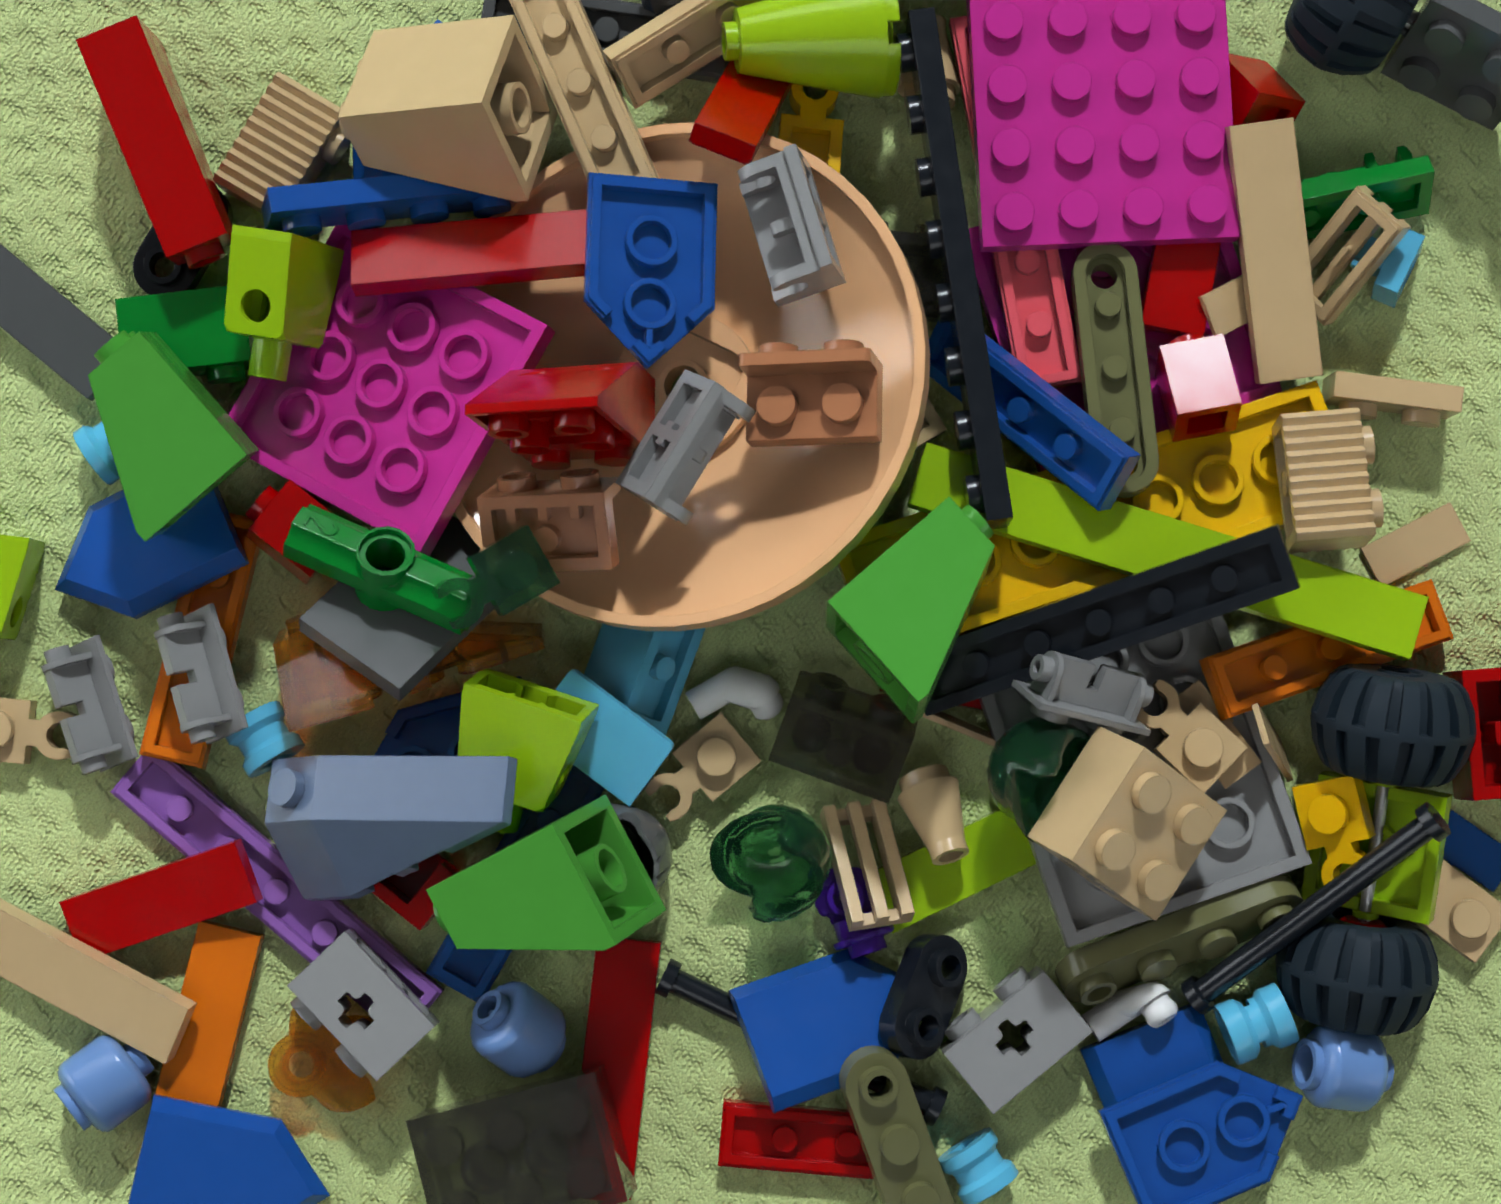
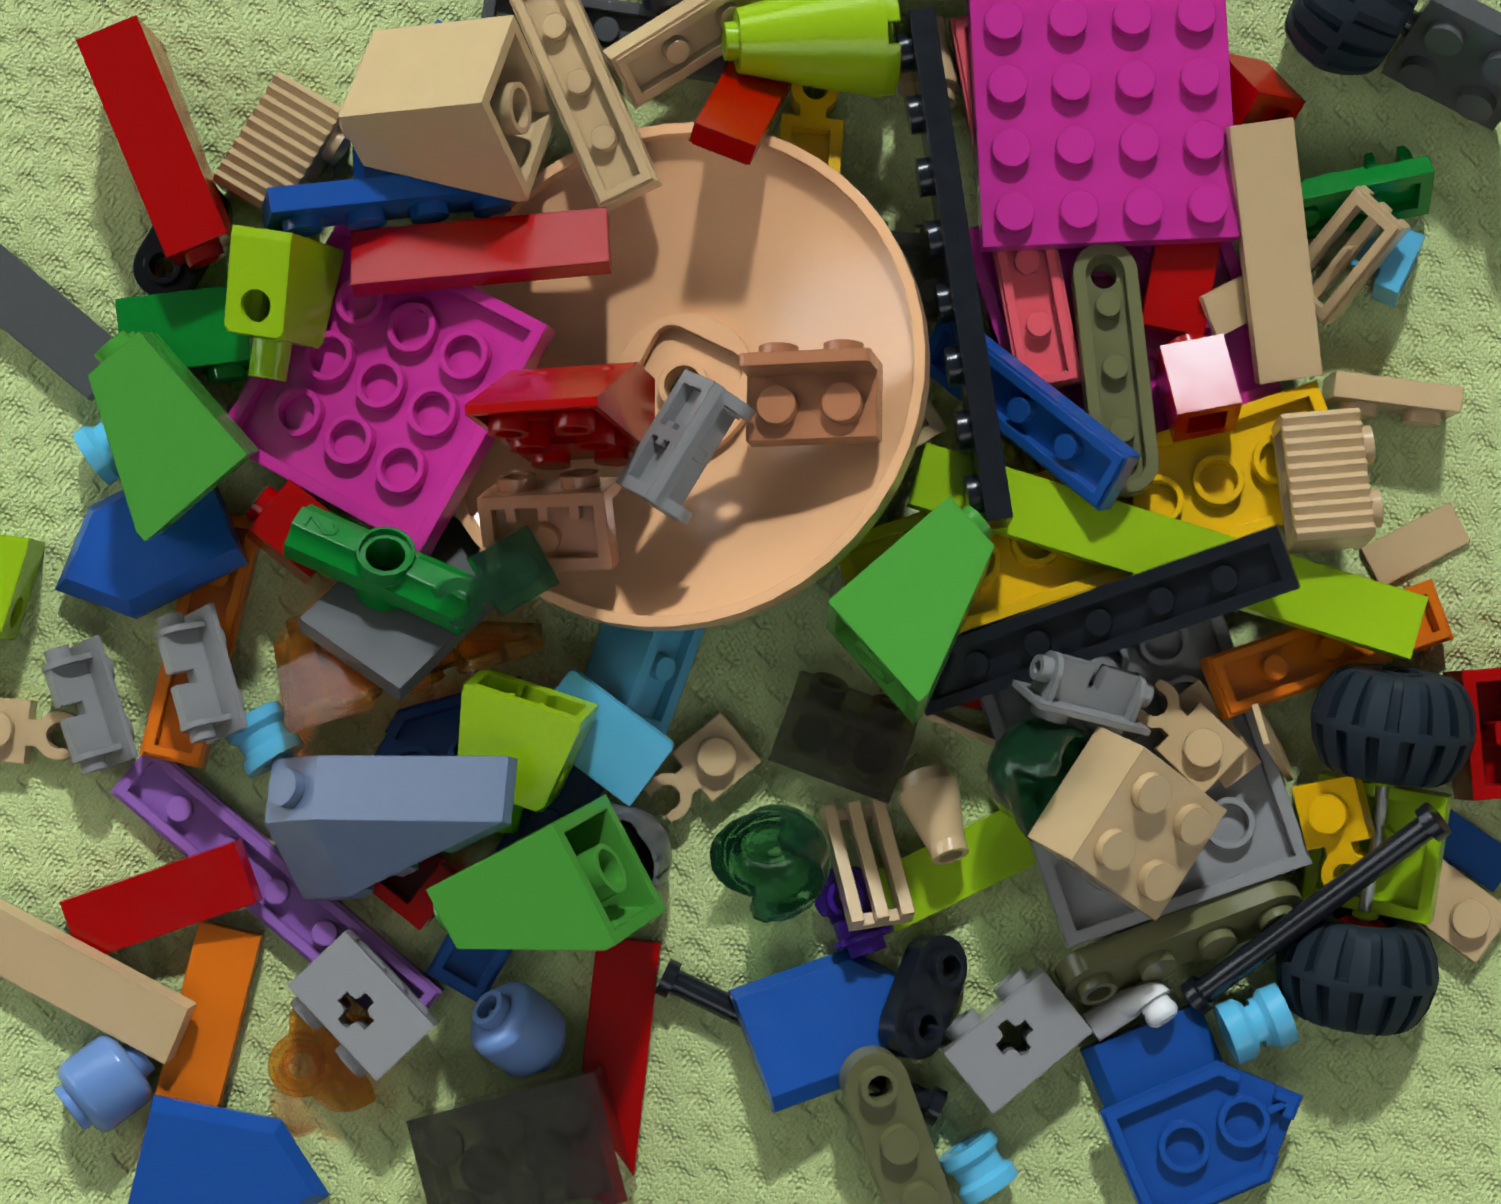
(650, 259): blue tile -> none
(741, 687): white arm -> none
(790, 226): light grey hinge -> none
(791, 1140): red tile -> none
(1342, 1069): medium blue head -> none

